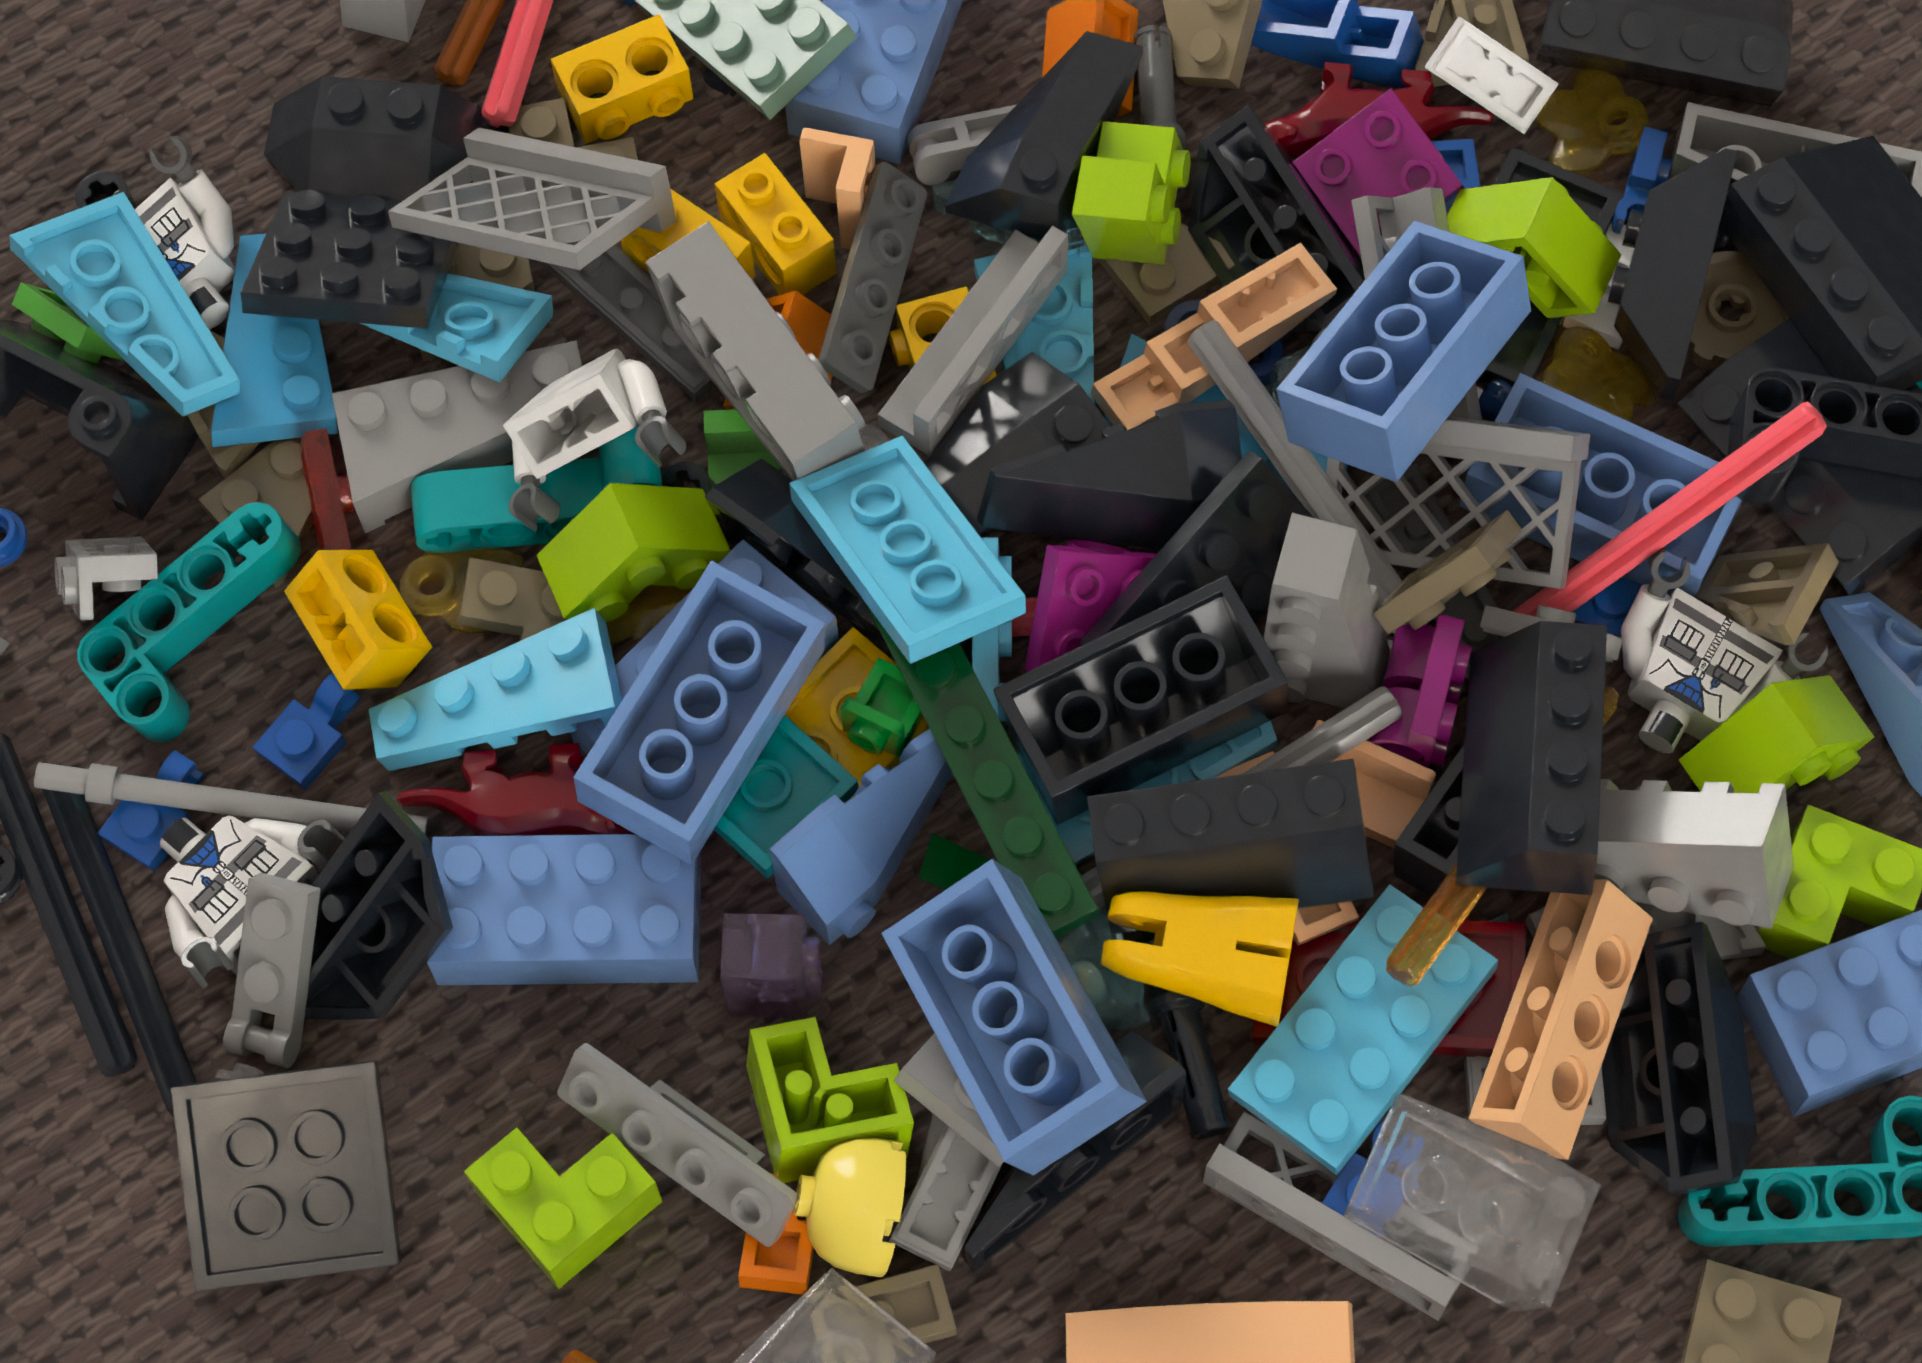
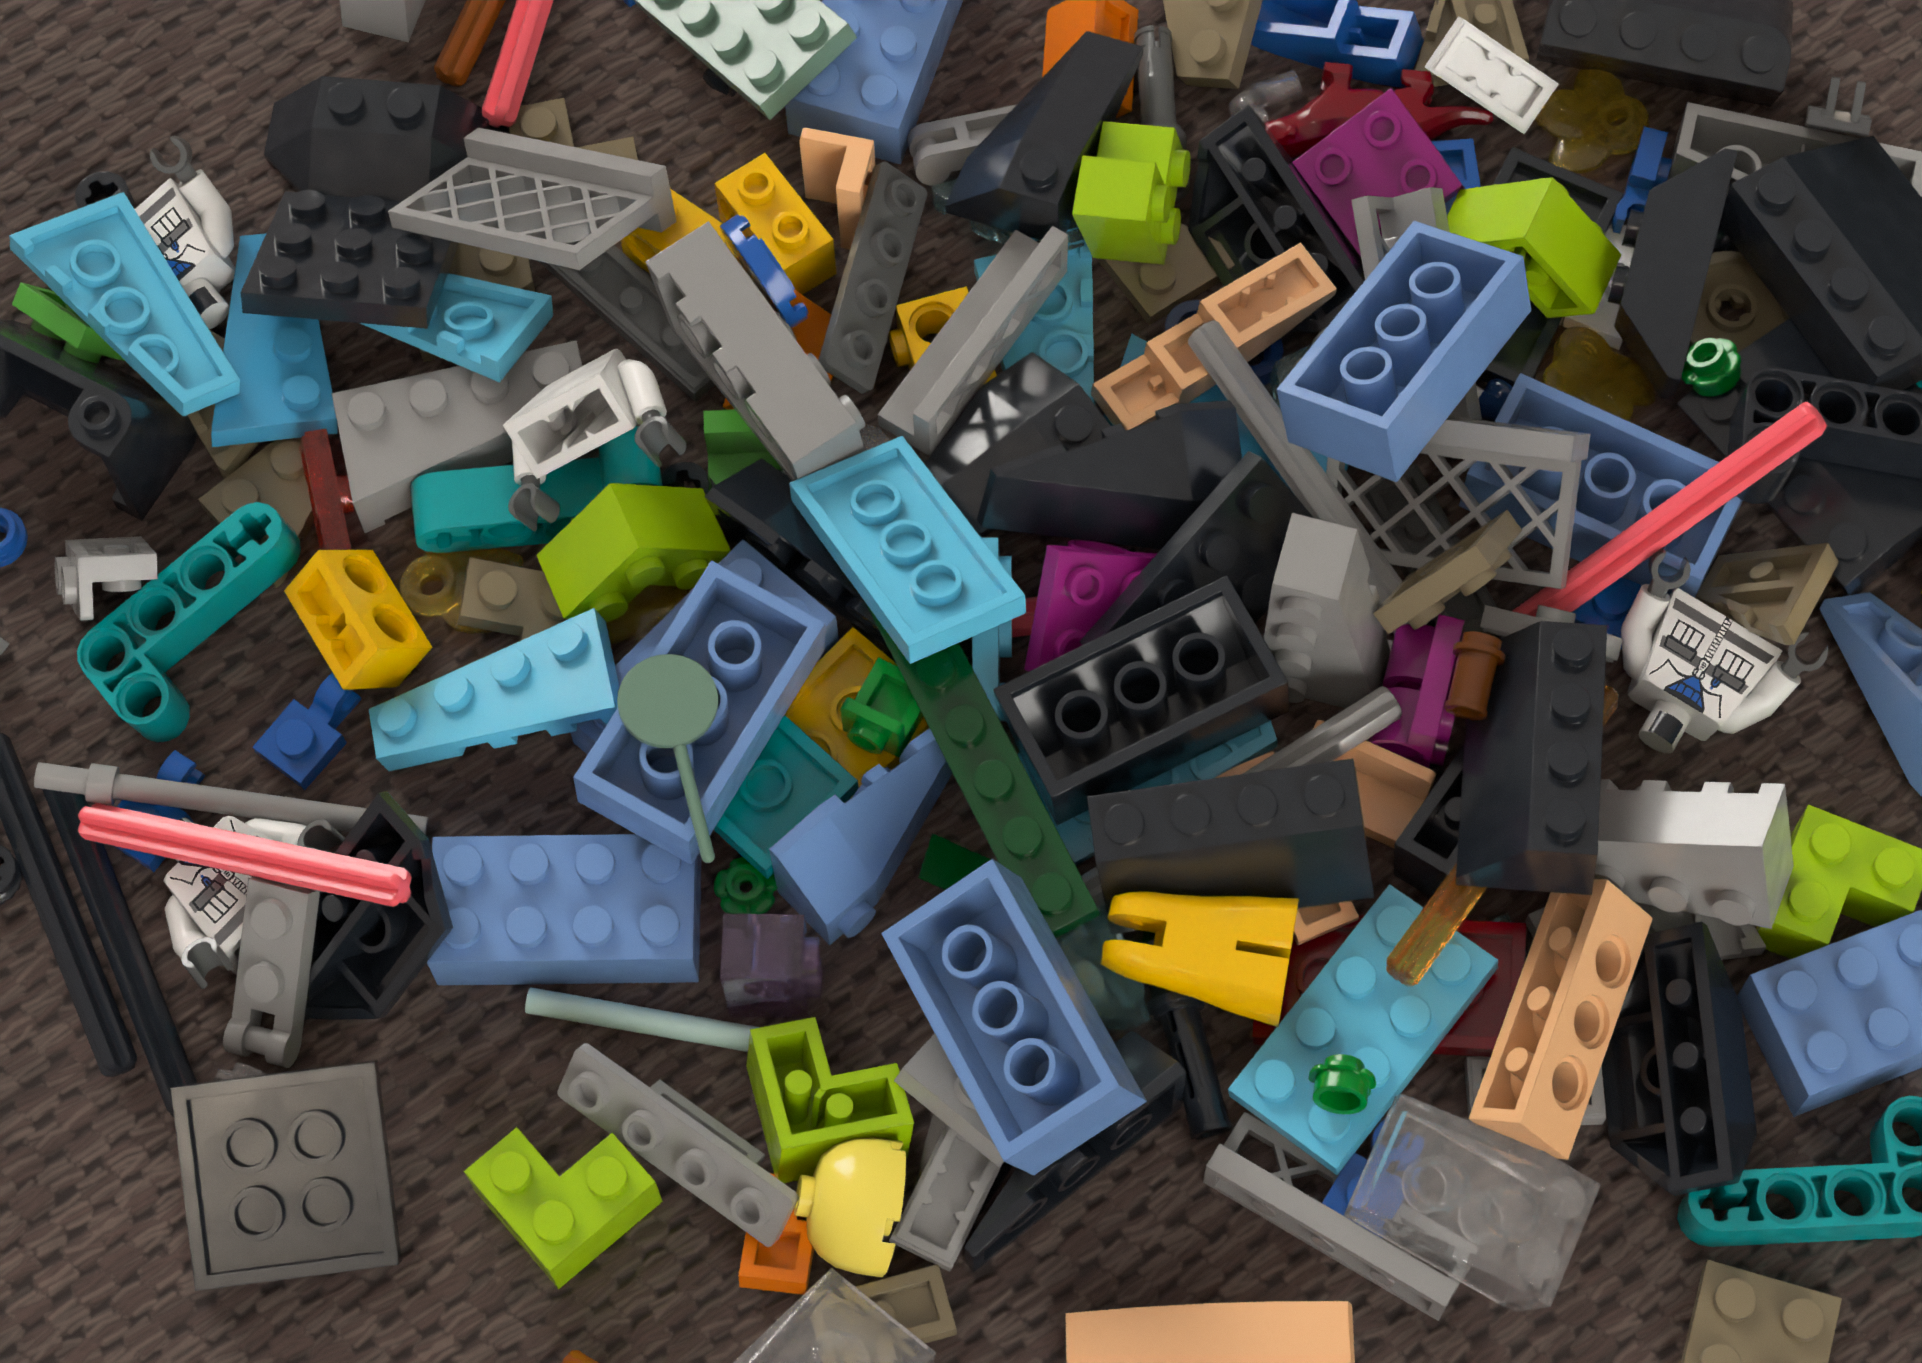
(246, 854): none -> coral axle
(517, 804): dark red animal -> none
(617, 68): yellow brick -> none
(638, 1019): none -> light aqua piece
(670, 705): none -> sand green piece
(735, 901): none -> green plate
(764, 270): none -> blue tile
(1268, 94): none -> clear arm
(1341, 1084): none -> green plate
(1474, 674): none -> reddish brown pin
(1712, 366): none -> green plate
(1782, 737): lime brick -> none
(1837, 121): none -> dark grey arm

